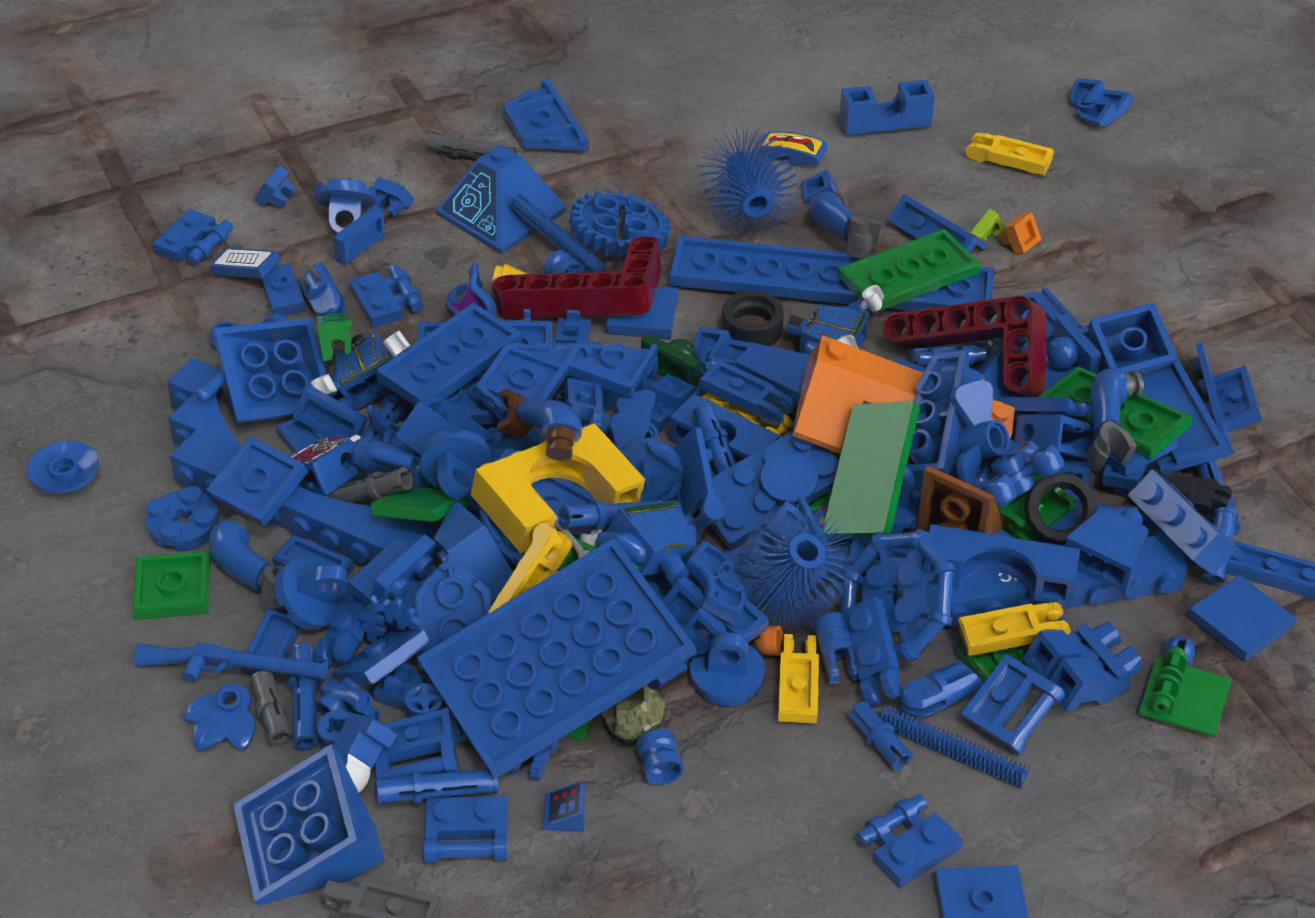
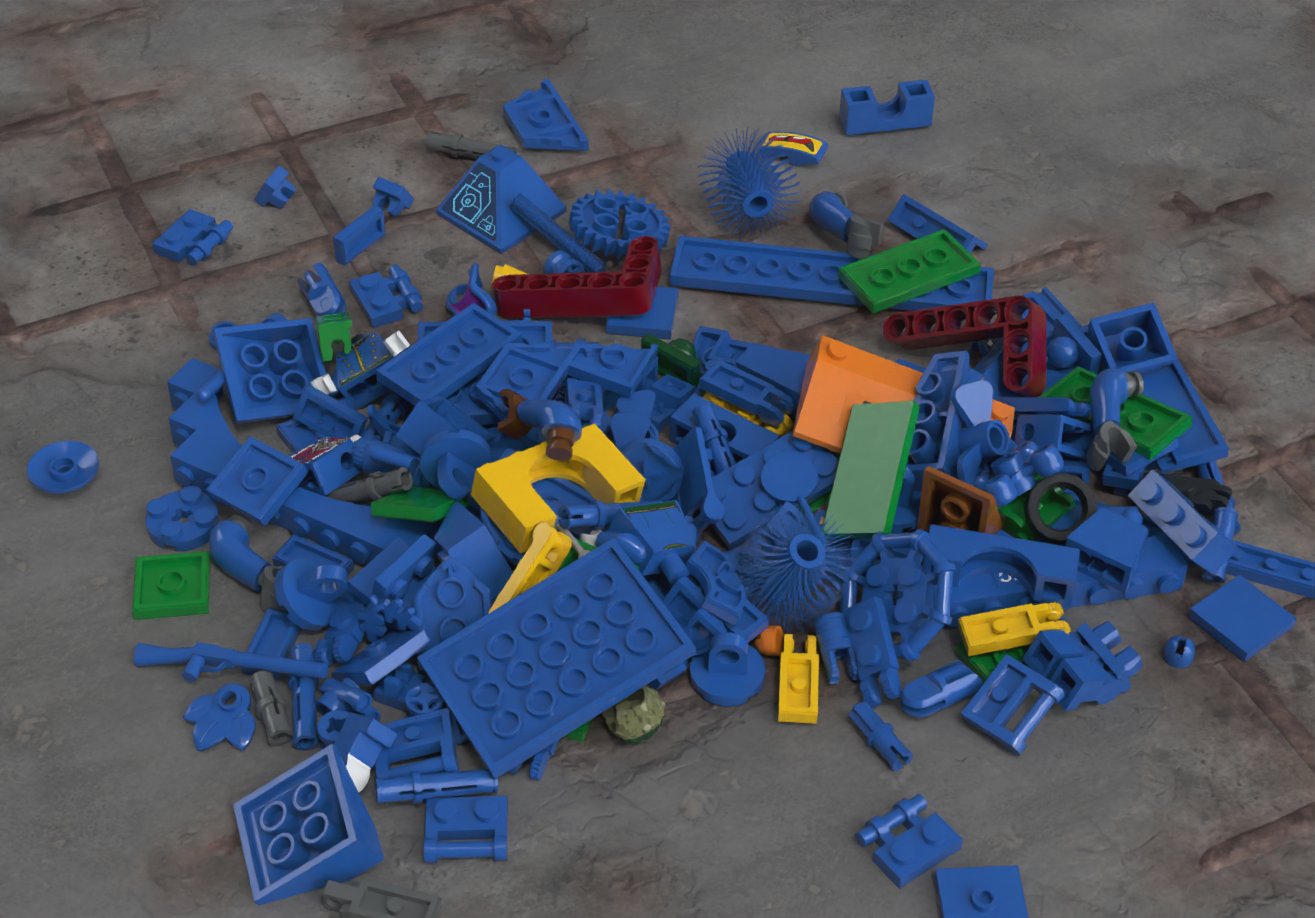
(245, 263): tile -> none
(283, 290): blue plate -> none
(344, 197): blue tile -> none
(566, 808): slope -> none
(572, 328): blue tile -> none
(660, 760): blue wheel -> none
(757, 304): black tyre -> none
(818, 183): blue slope -> none
(842, 323): blue torso -> none
(924, 355): blue plate -> none
(955, 748): blue axle -> none
(989, 225): lime tile -> none
(1010, 153): yellow hinge -> none
(1021, 233): orange tile -> none
(1096, 104): blue brick -> none
(1184, 694): green hinge -> none
(1230, 396): blue bracket -> none

